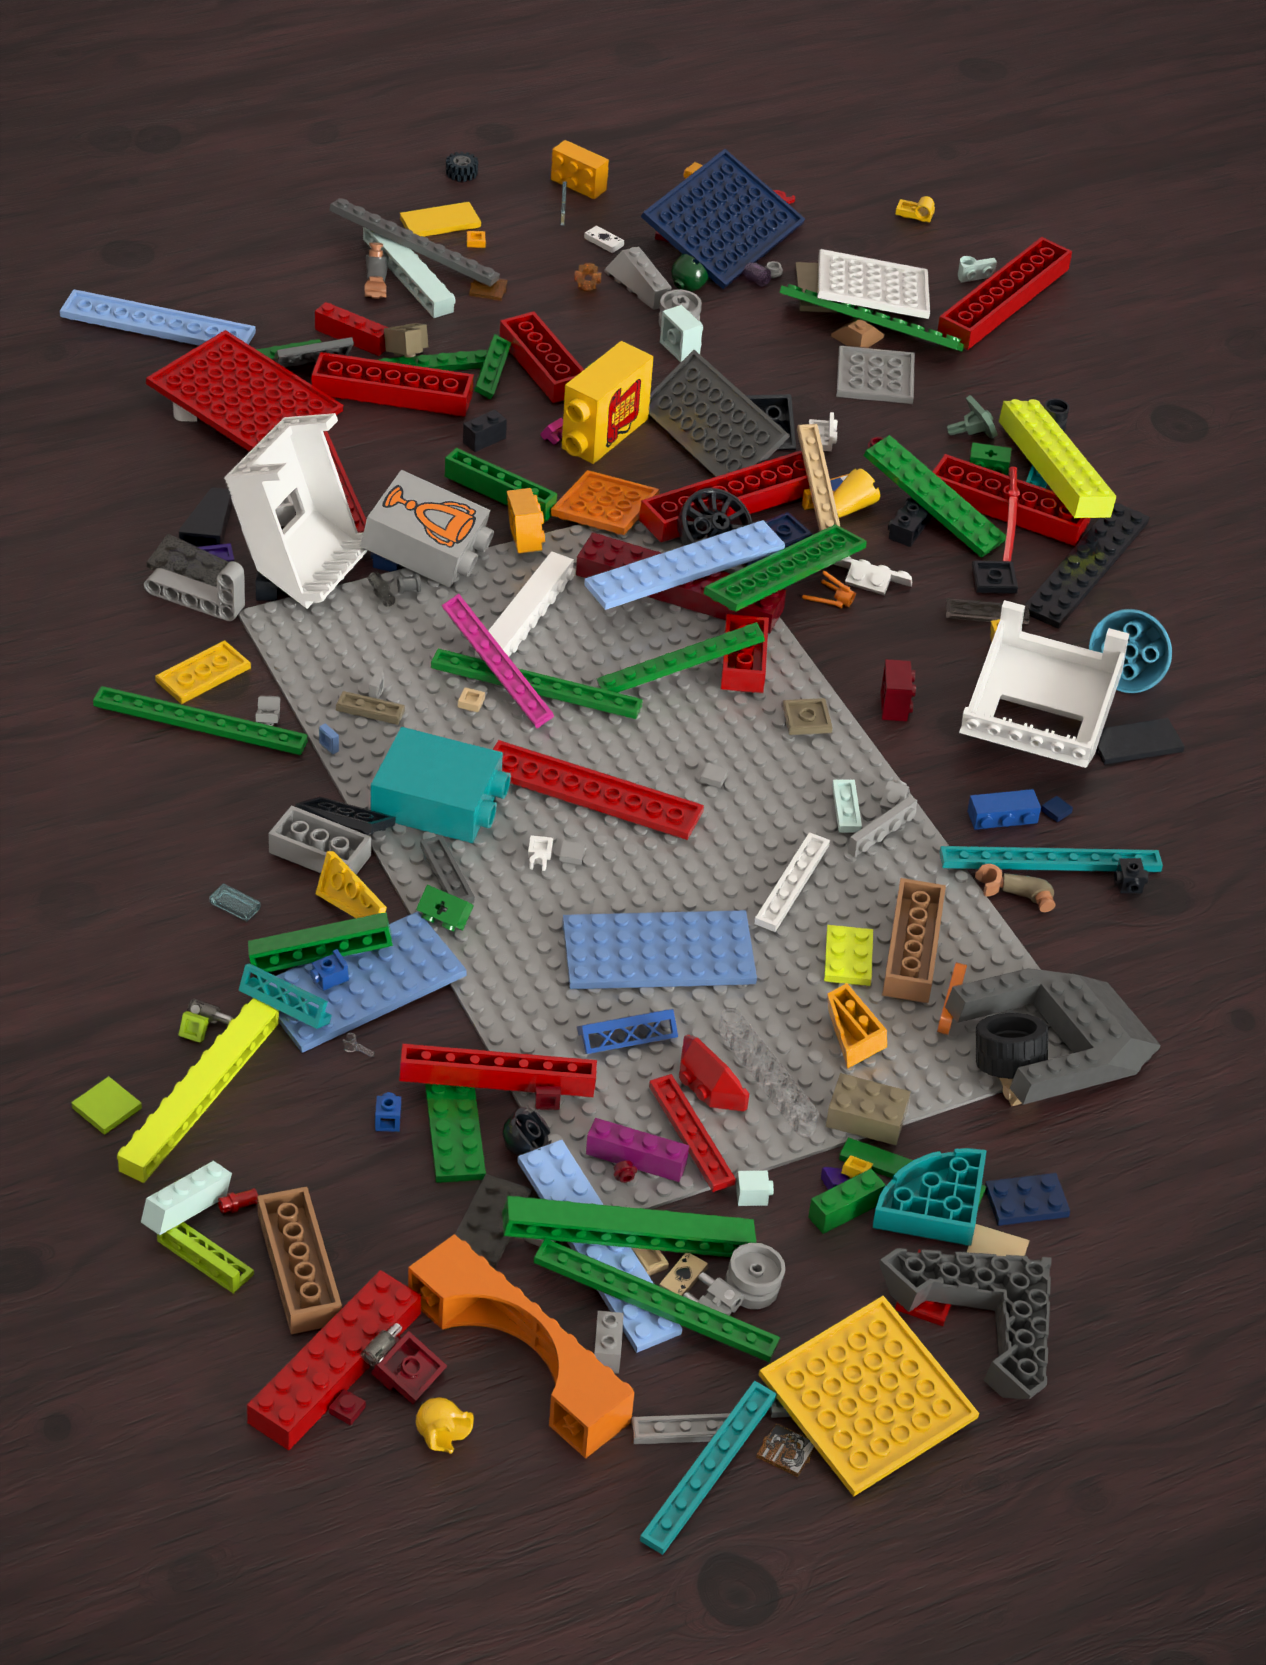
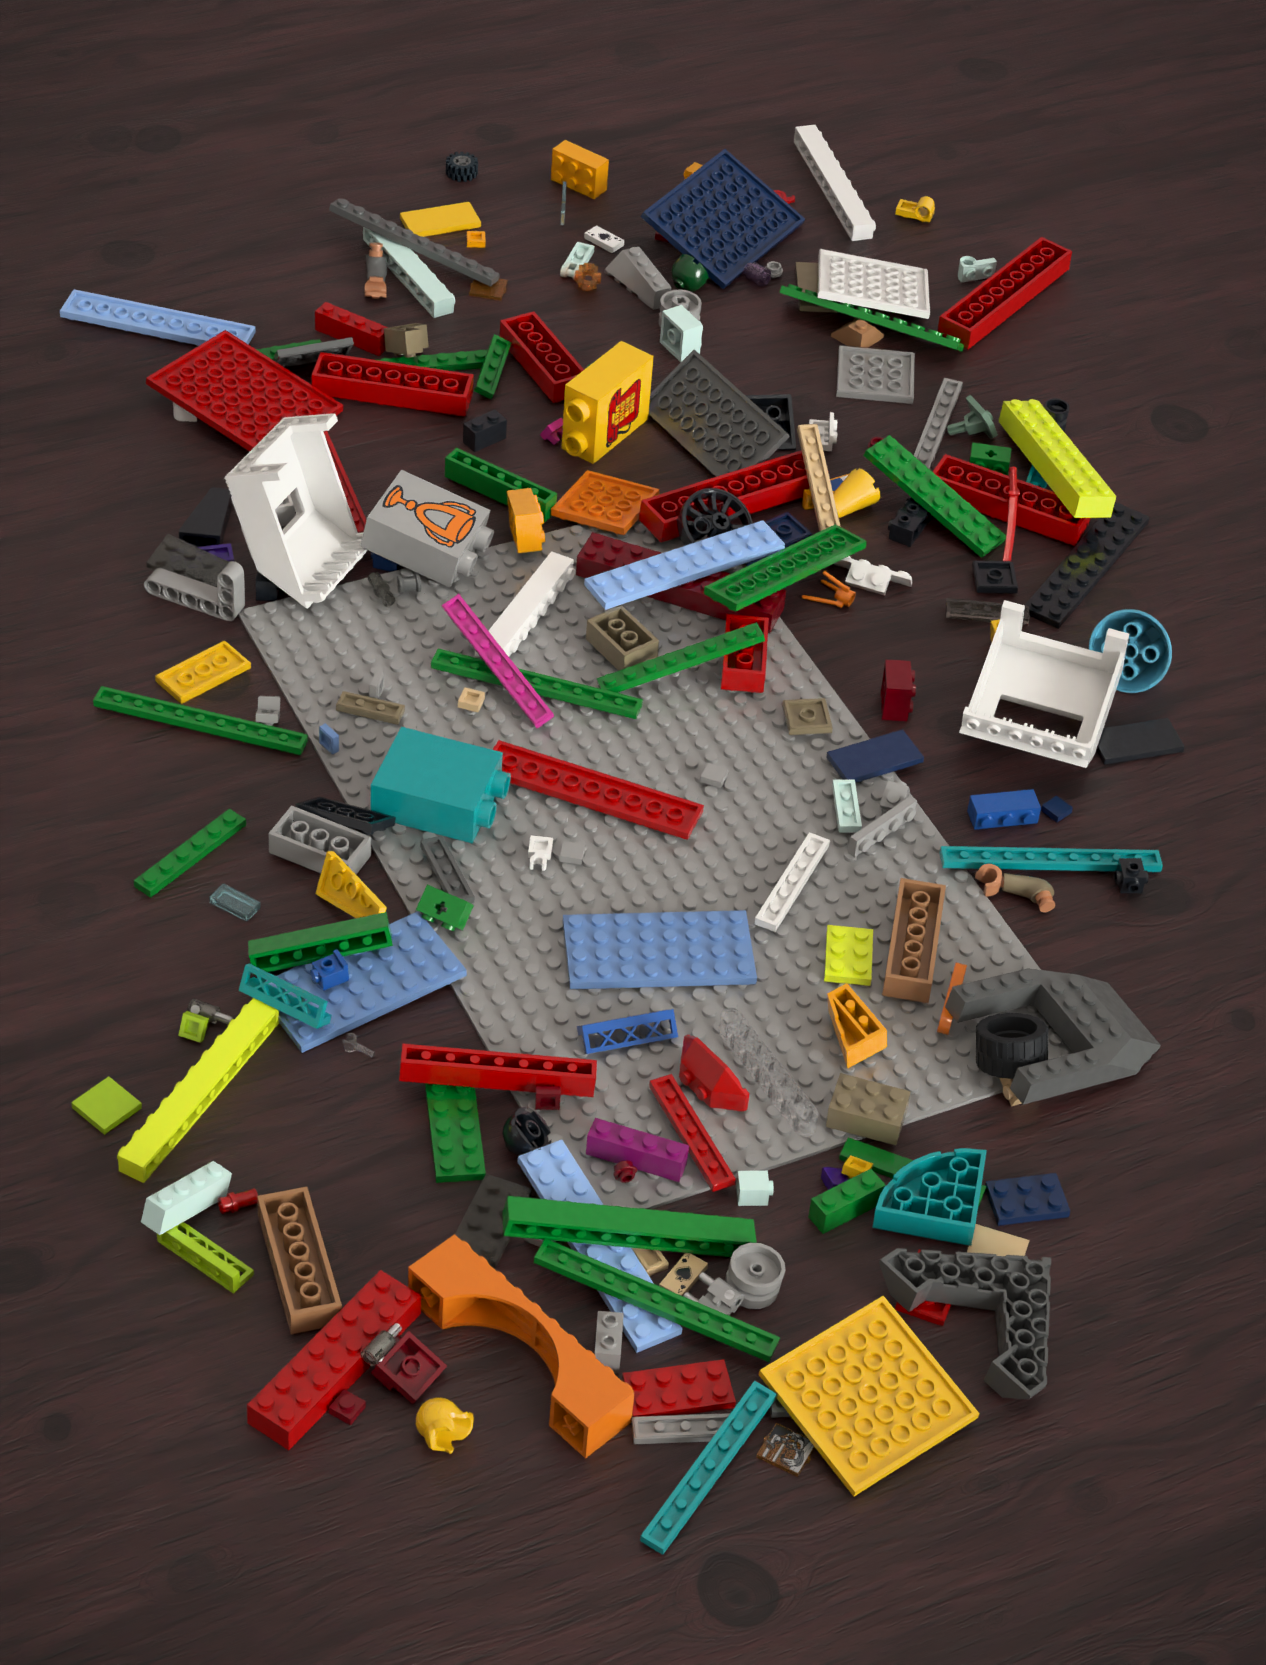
(189, 853): none -> green plate
(388, 1107): blue brick -> none
(579, 255): none -> light aqua plate
(621, 638): none -> dark tan brick
(681, 1389): none -> red plate
(834, 183): none -> white brick
(875, 756): none -> dark blue tile
(938, 421): none -> light grey plate

